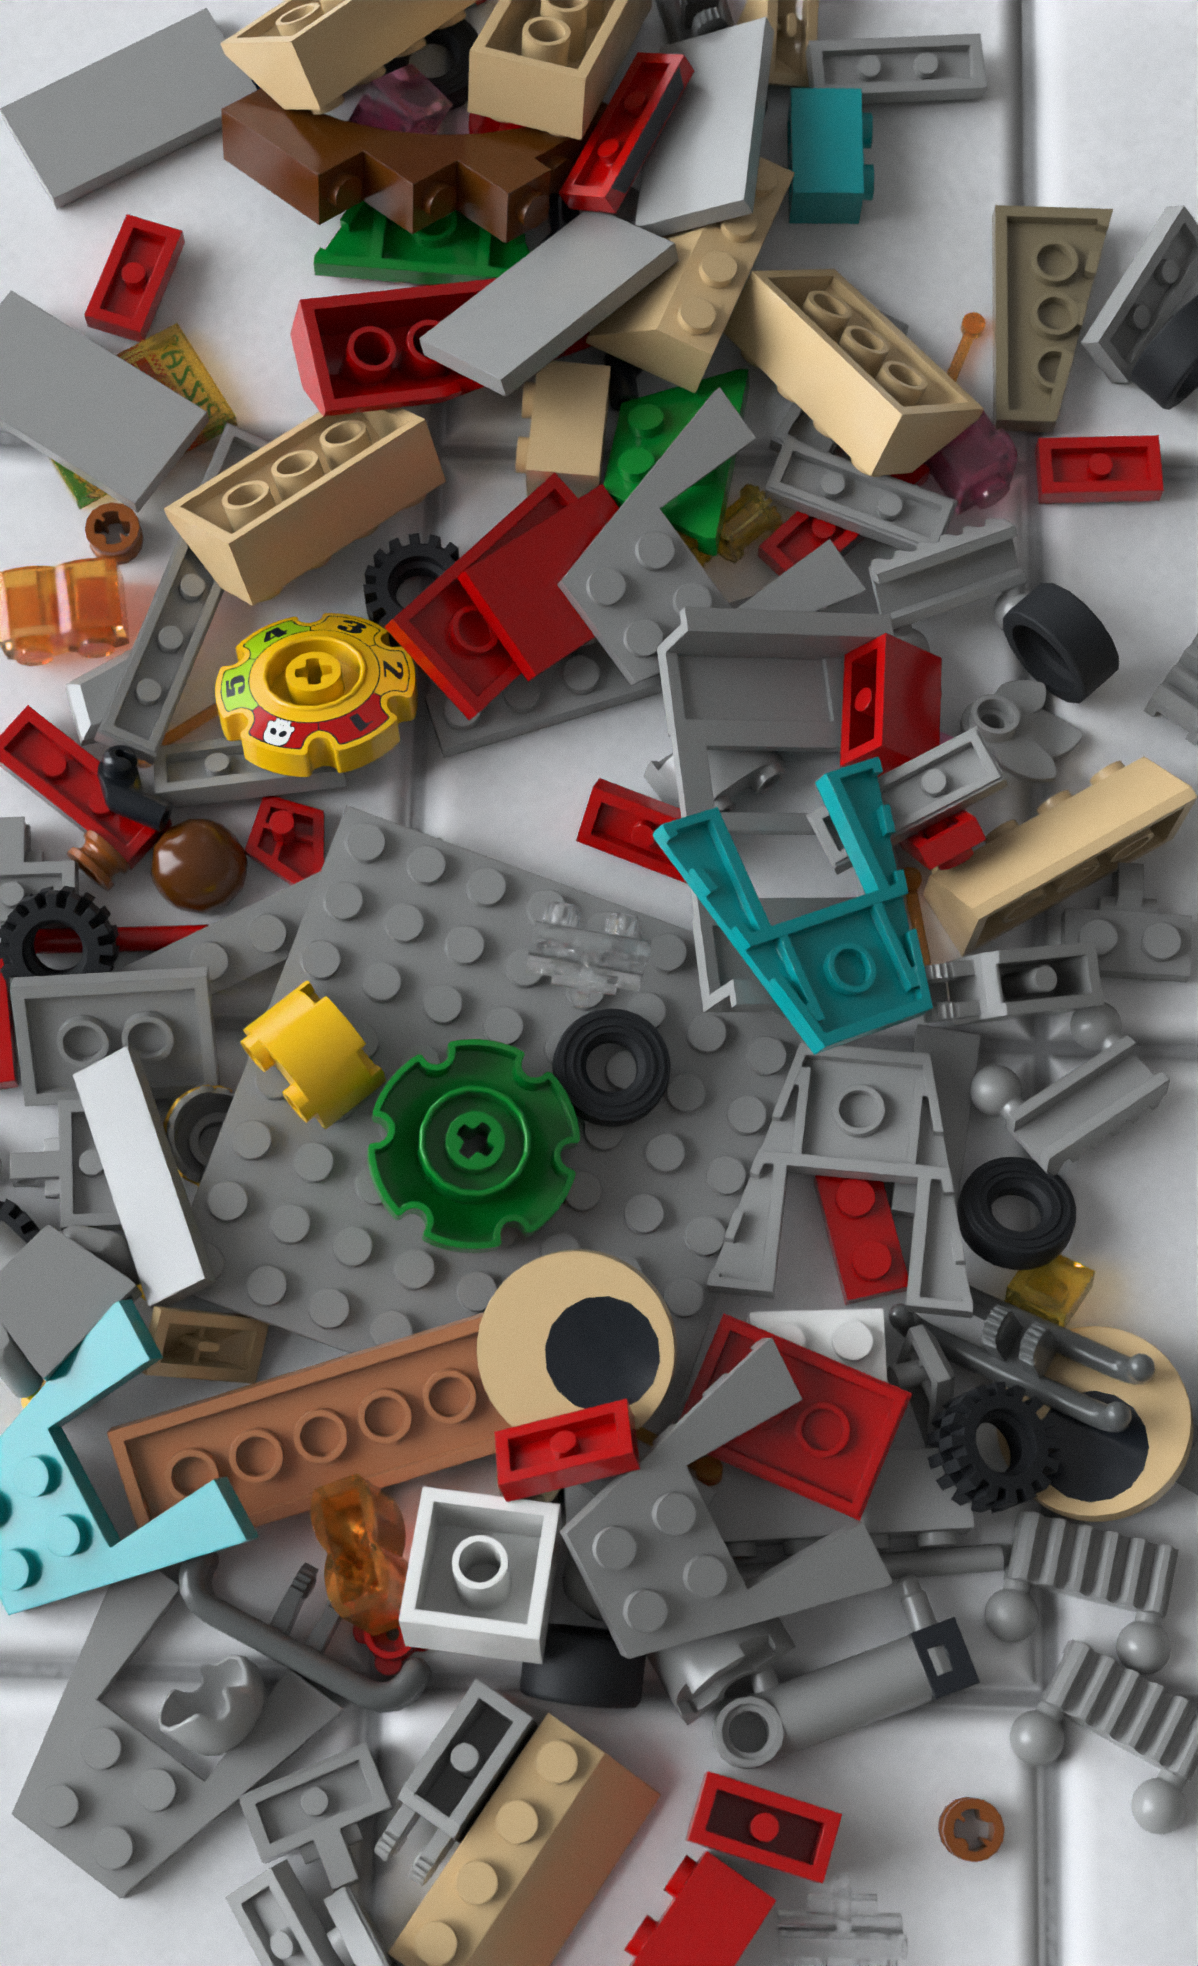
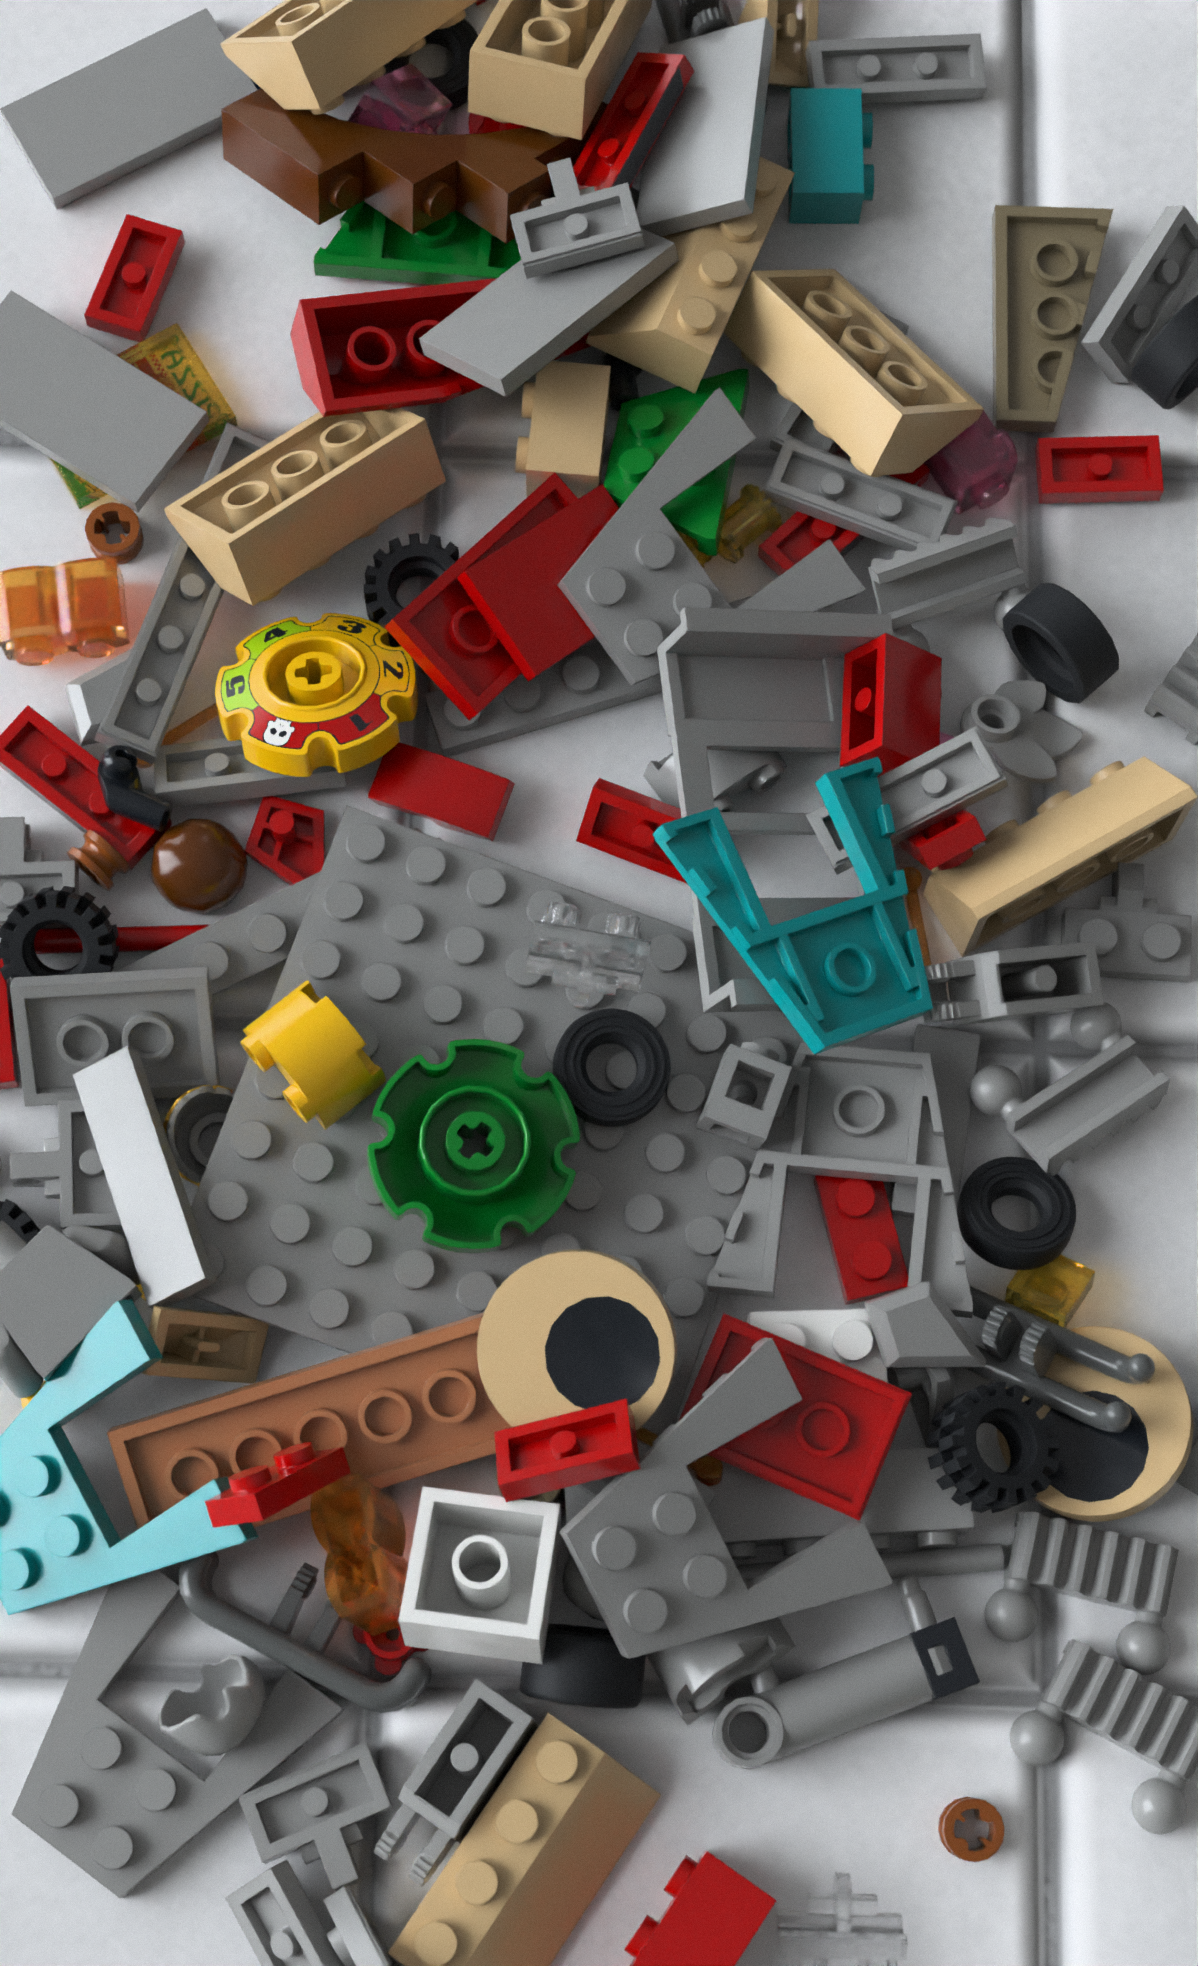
(266, 1491): none -> red plate
(441, 790): none -> red slope
(575, 224): none -> light grey hinge
(763, 1827): red brick -> none
(765, 1076): none -> light grey brick
(920, 1330): none -> light grey piece
(971, 328): clear orange hinge -> none

